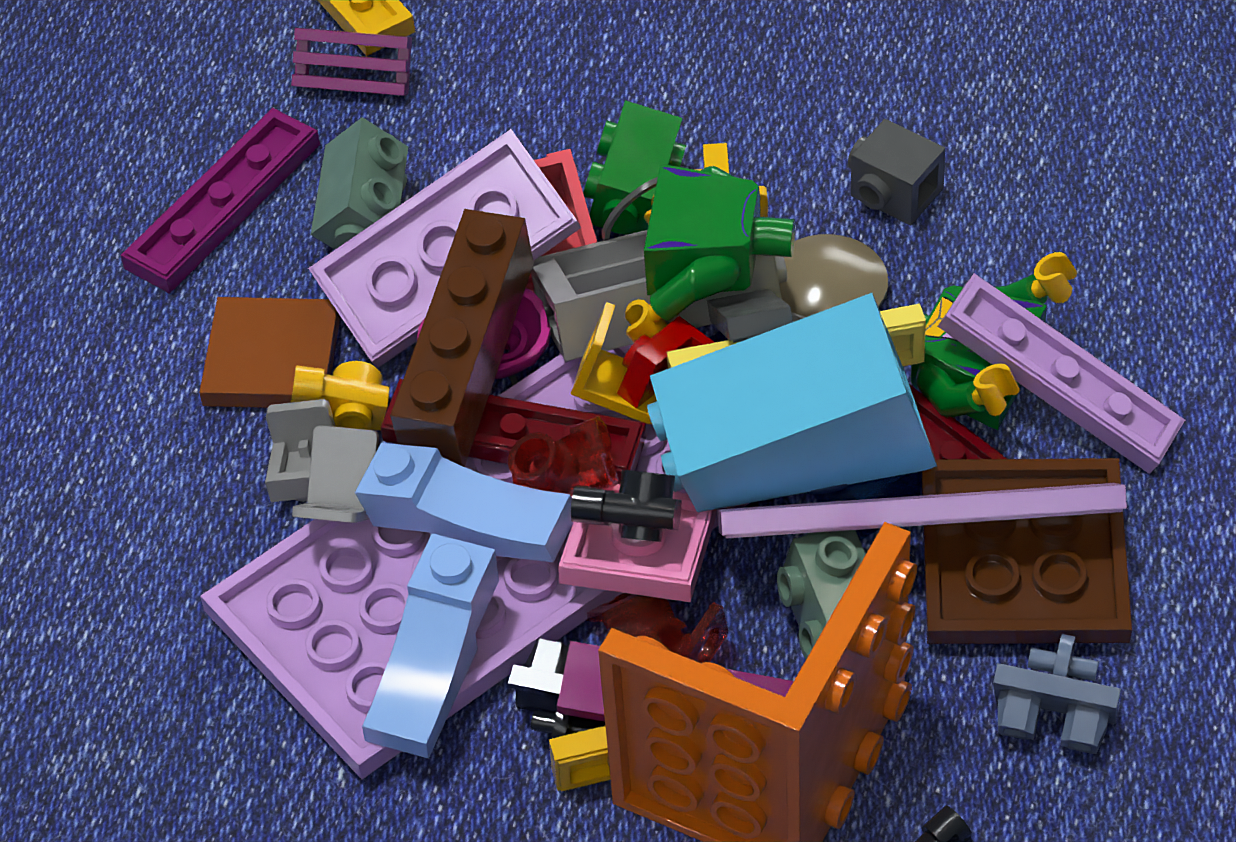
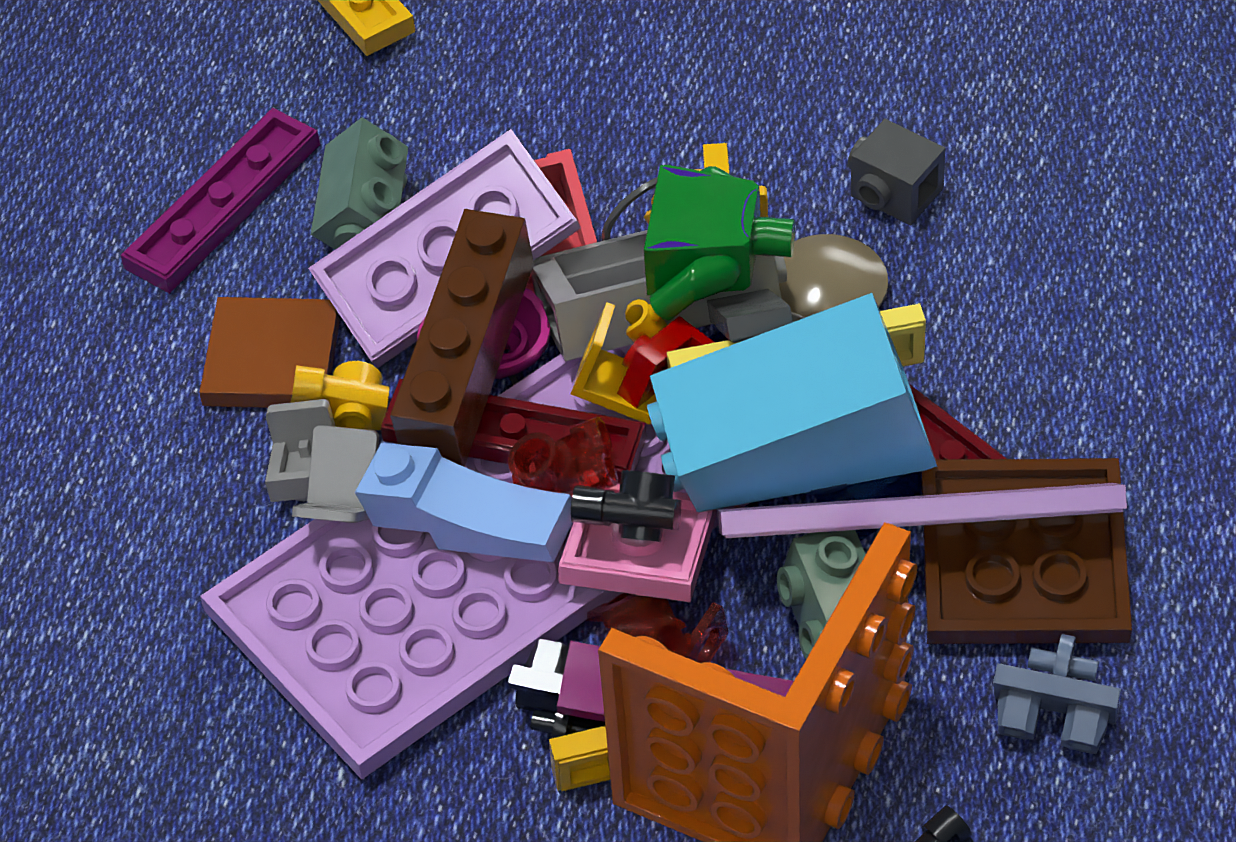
(303, 57): magenta tile -> none
(432, 645): light blue slope -> none
(633, 156): green brick -> none
(961, 380): torso -> none
(1062, 373): lavender tile -> none

